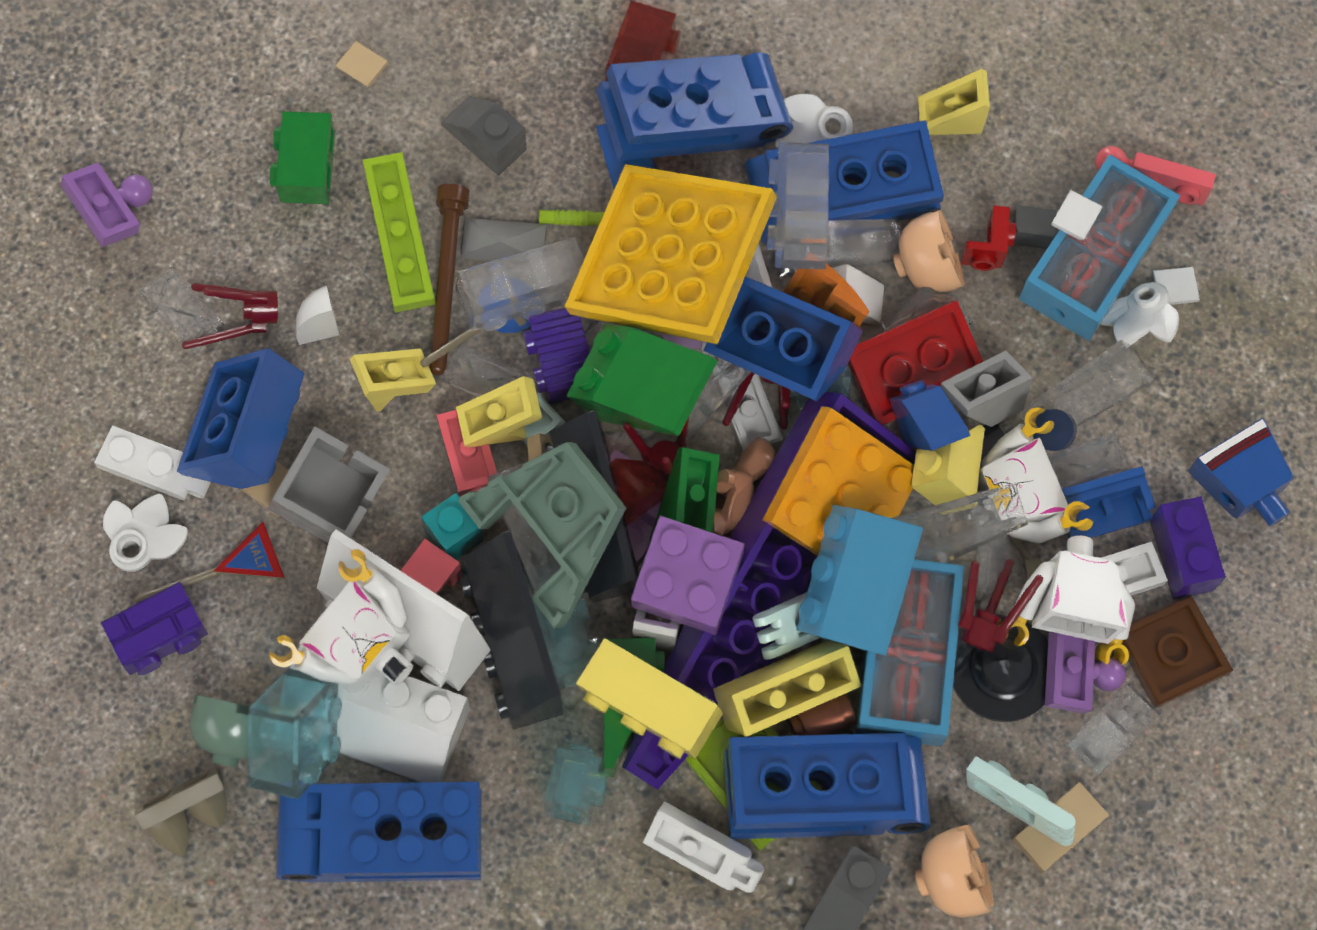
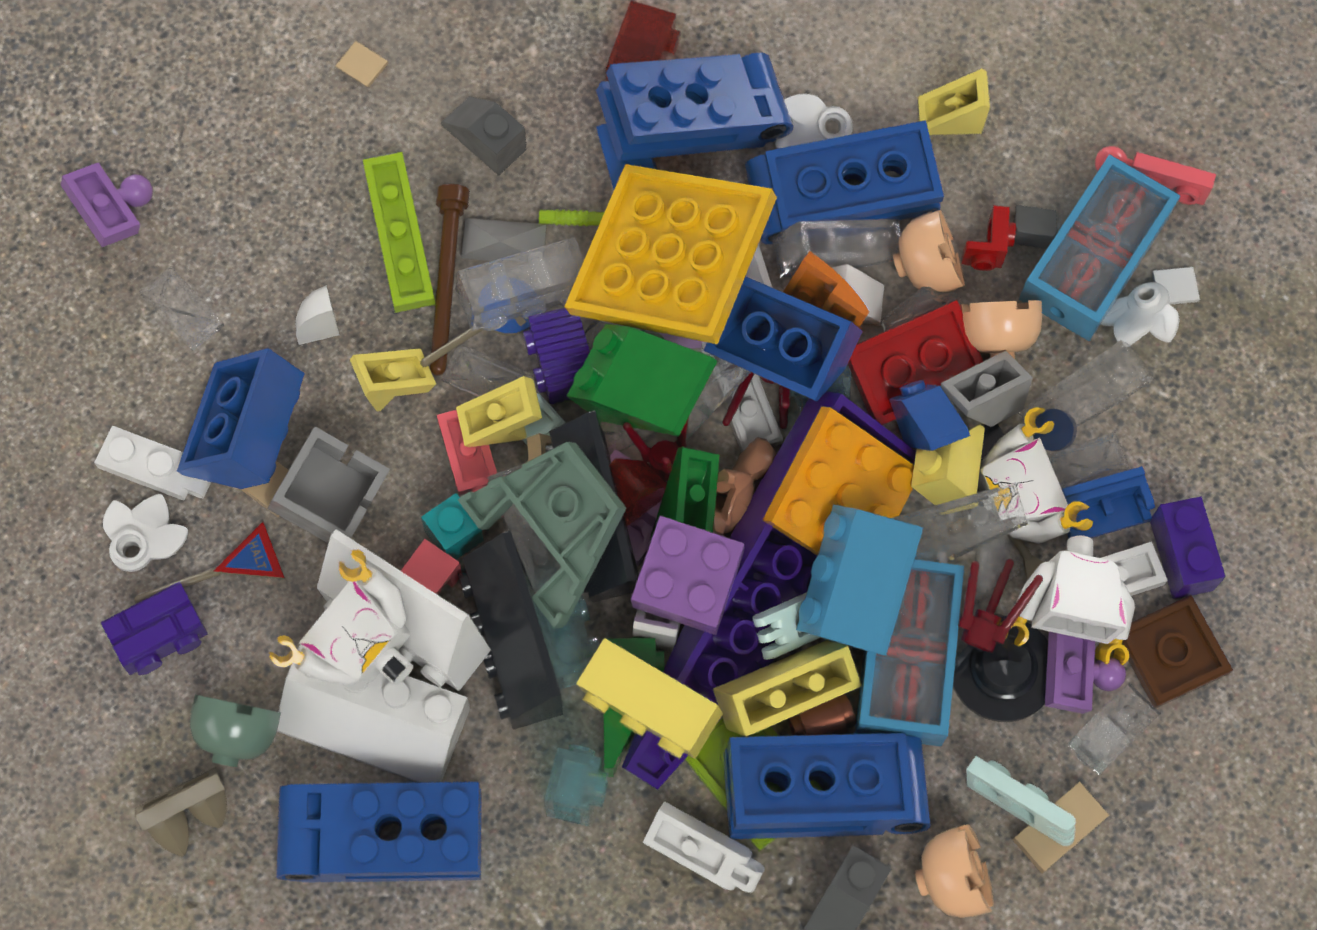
(258, 306): dark red plant -> none
(293, 734): clear light blue brick -> none
(304, 157): green brick -> none
(800, 205): clear brick -> none
(1002, 325): none -> light nougat cylinder
(1076, 215): white piece -> none
(1246, 474): blue torso -> none

